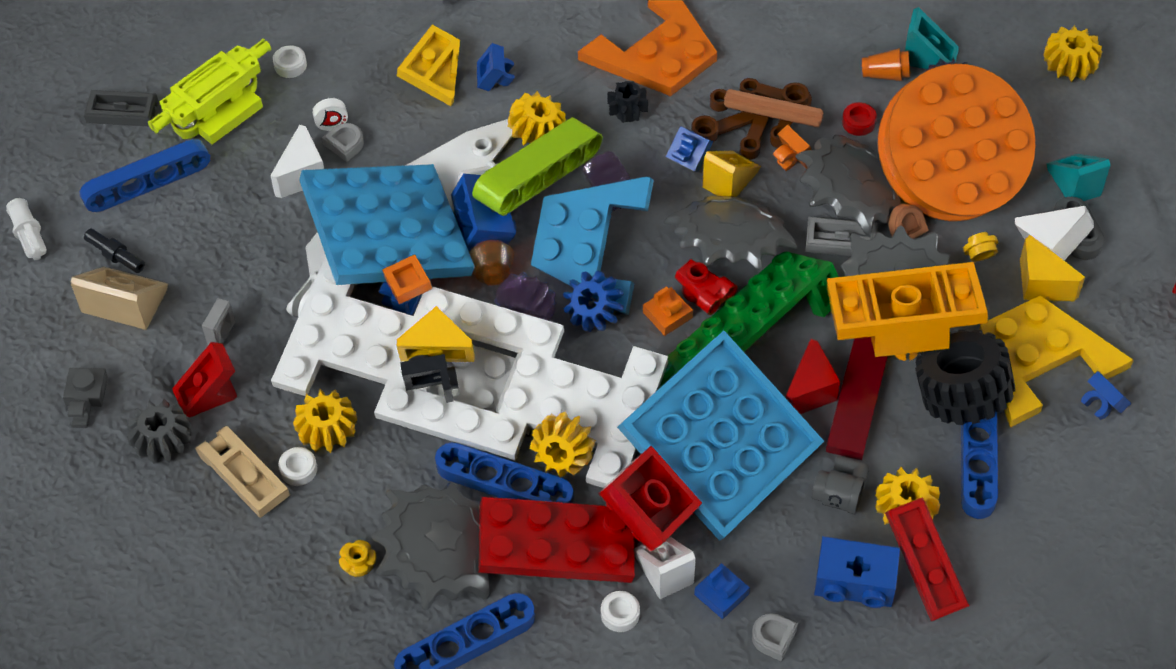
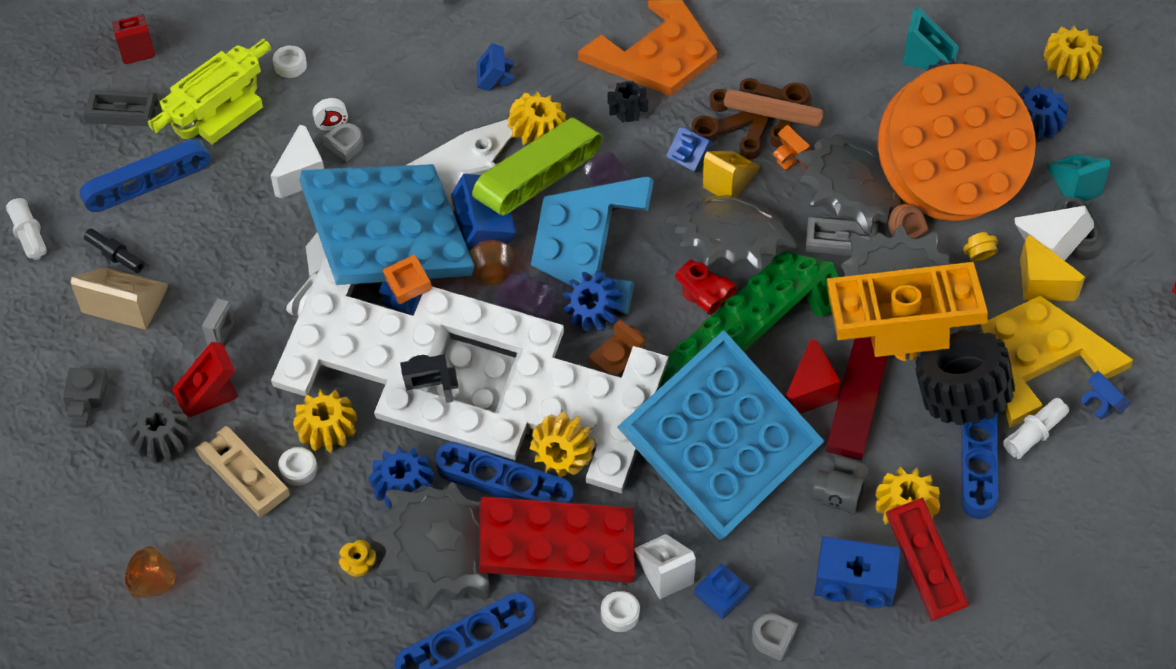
(133, 39): none -> red slope
(148, 573): none -> clear orange cone
(408, 466): none -> blue gear
(433, 65): yellow wing -> none
(435, 336): yellow slope -> none
(615, 352): none -> dark orange bracket
(650, 499): red brick -> none
(667, 310): orange tile -> none
(859, 119): red tile -> none
(887, 65): orange cone -> none
(1035, 428): none -> white axle
(1046, 110): none -> blue gear

